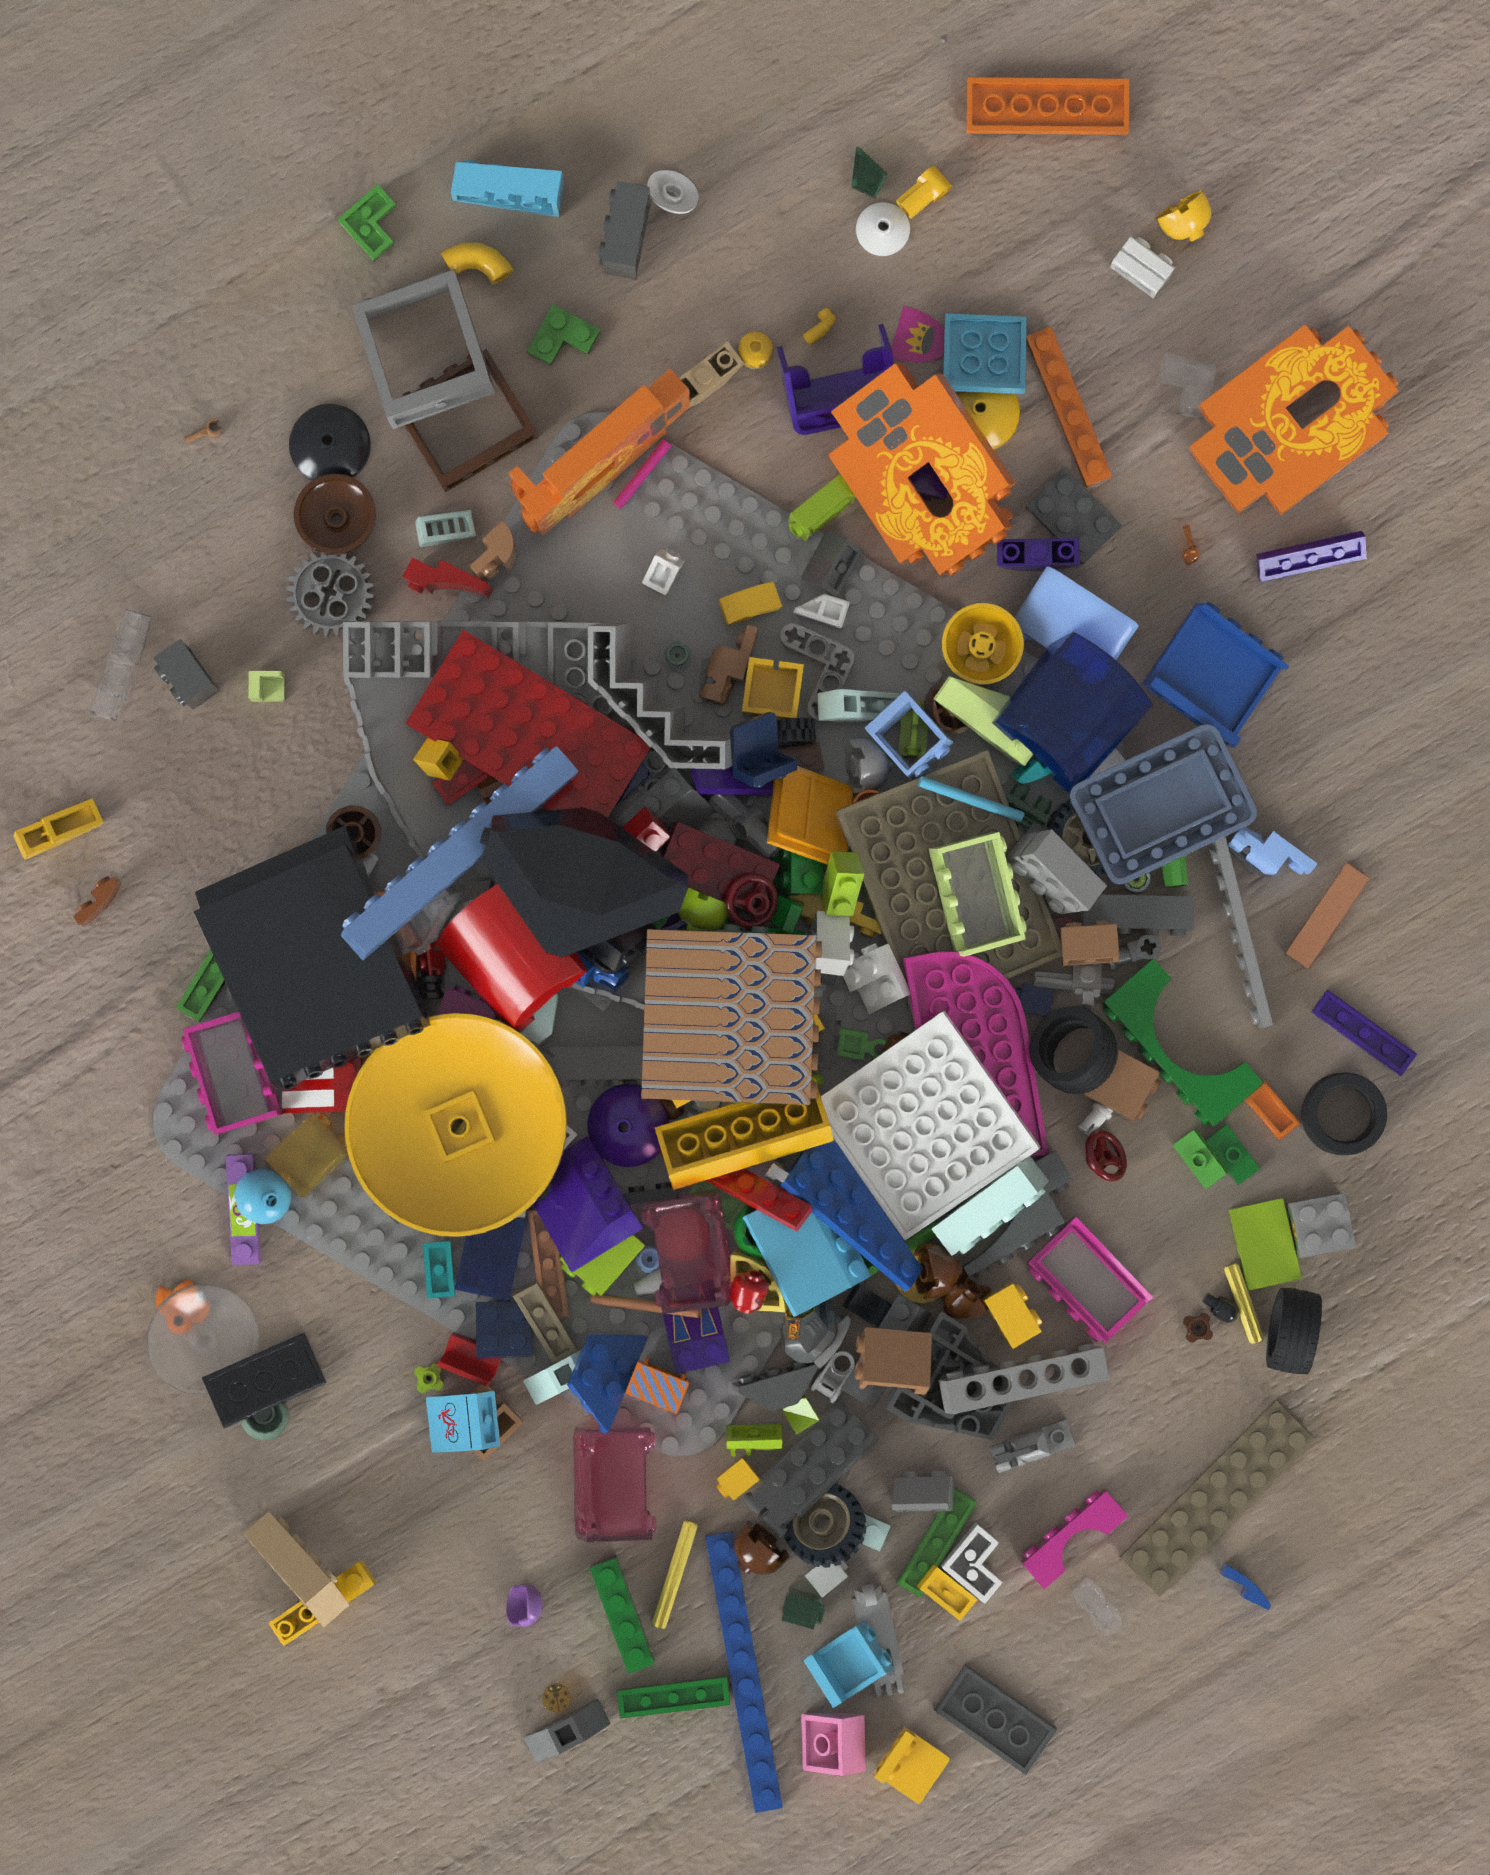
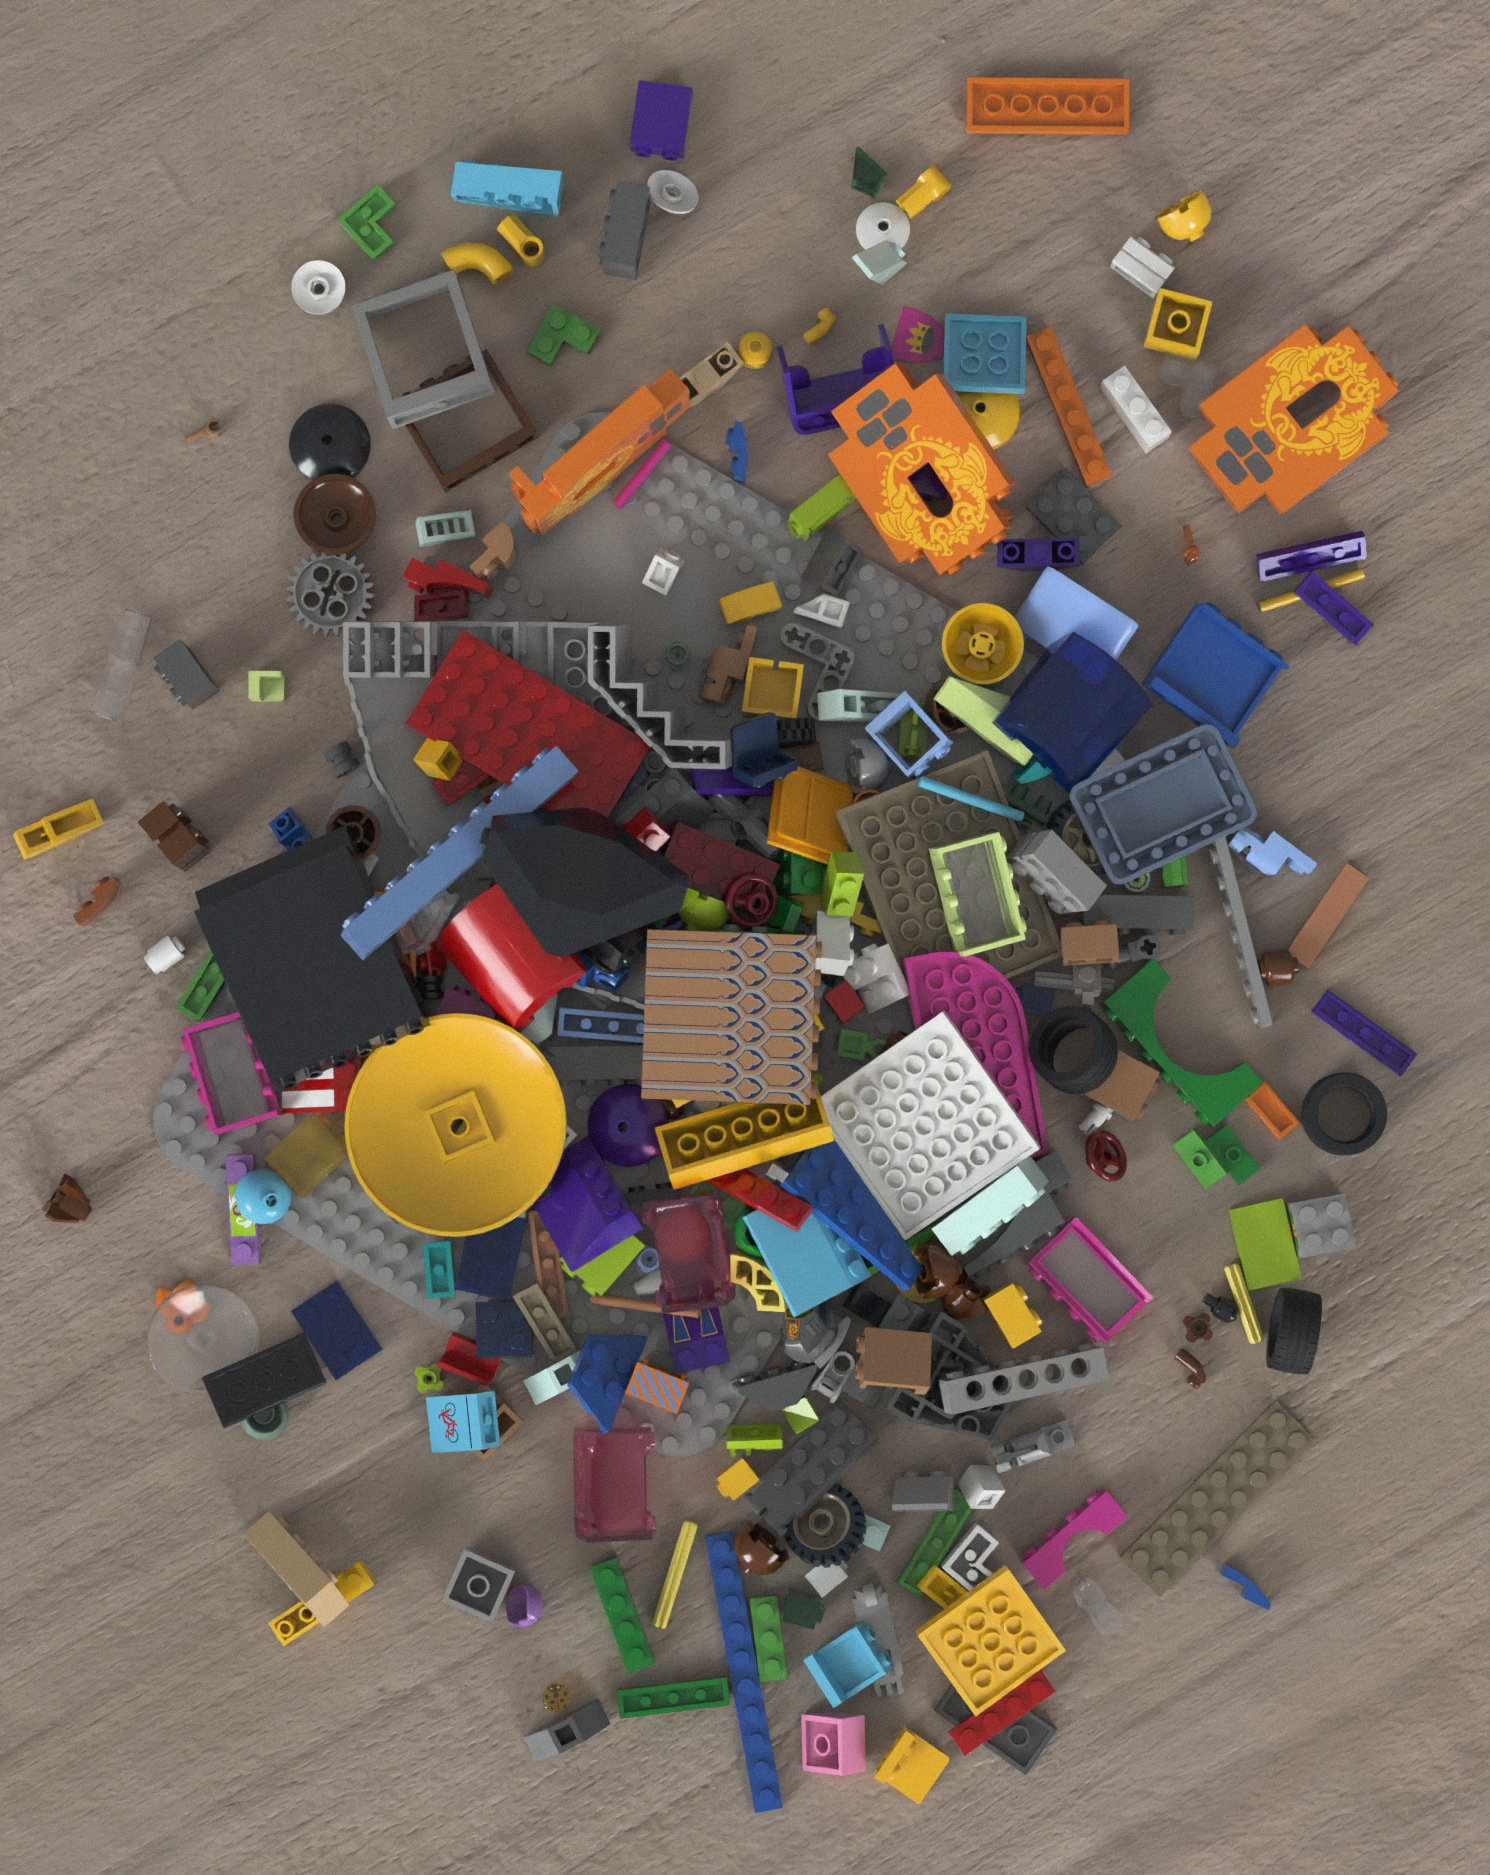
(67, 1203): none -> reddish brown brick
(165, 954): none -> white brick
(178, 840): none -> reddish brown piece
(290, 829): none -> blue slope
(318, 274): none -> white dish
(336, 1330): none -> clear blue plate
(342, 761): none -> dark grey wheel
(442, 606): none -> dark red plate
(479, 1584): none -> light grey brick
(521, 240): none -> yellow piece
(601, 1025): none -> medium blue brick
(661, 120): none -> dark purple panel
(737, 443): none -> blue slope
(748, 1291): red head -> none
(768, 1638): none -> bright green plate
(844, 1002): none -> red panel
(881, 261): none -> light aqua slope
(981, 1487): none -> white panel
(990, 1640): none -> yellow plate
(1016, 1703): none -> red plate
(1135, 409): none -> white brick
(1177, 324): none -> yellow brick
(1194, 1366): none -> reddish brown arm
(1278, 967): none -> reddish brown head
(1291, 597): none -> yellow bar
(1333, 608): none -> dark purple plate

